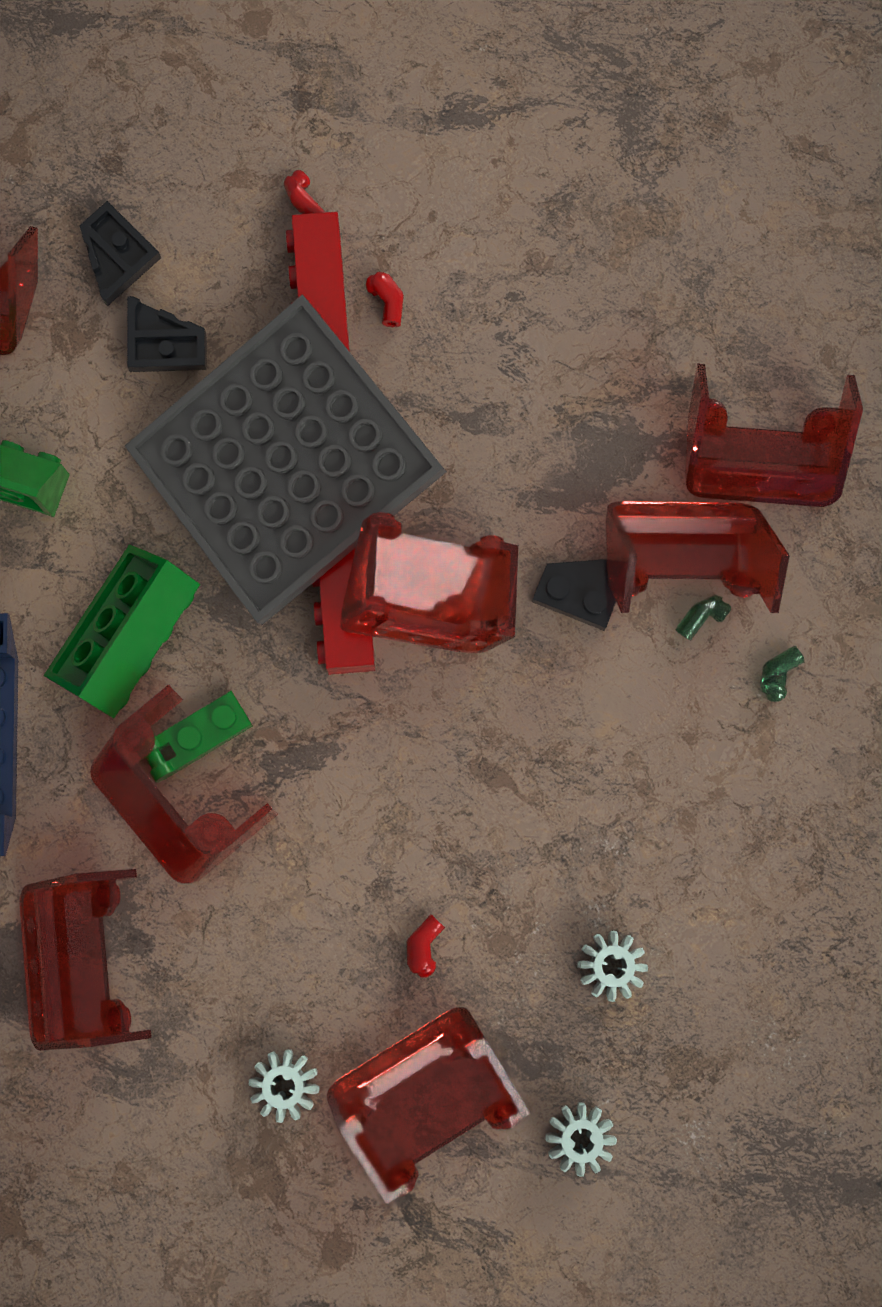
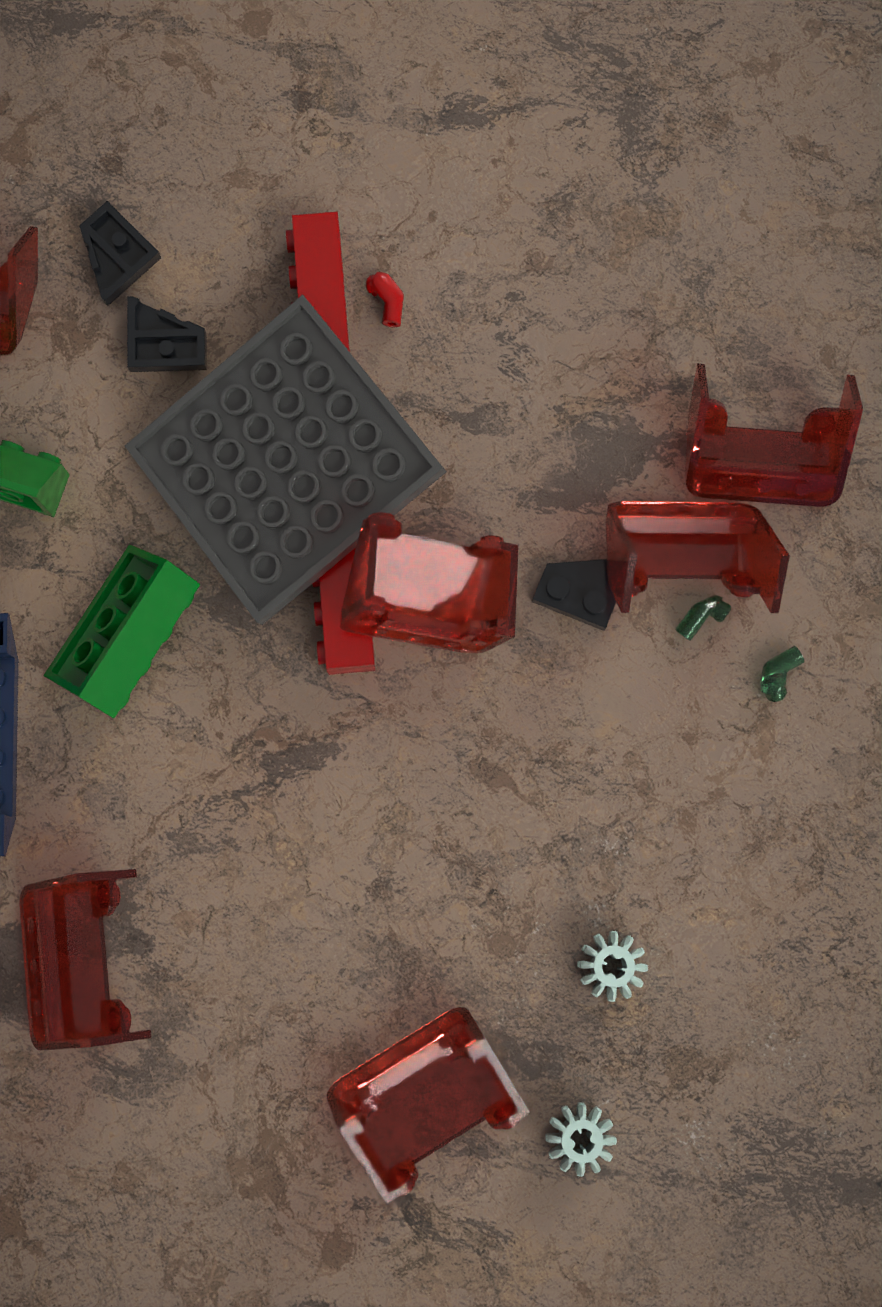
(181, 849): clear red windscreen -> none
(198, 735): green plate -> none
(279, 1099): light aqua gear -> none
(300, 199): red arm -> none
(419, 947): red arm -> none

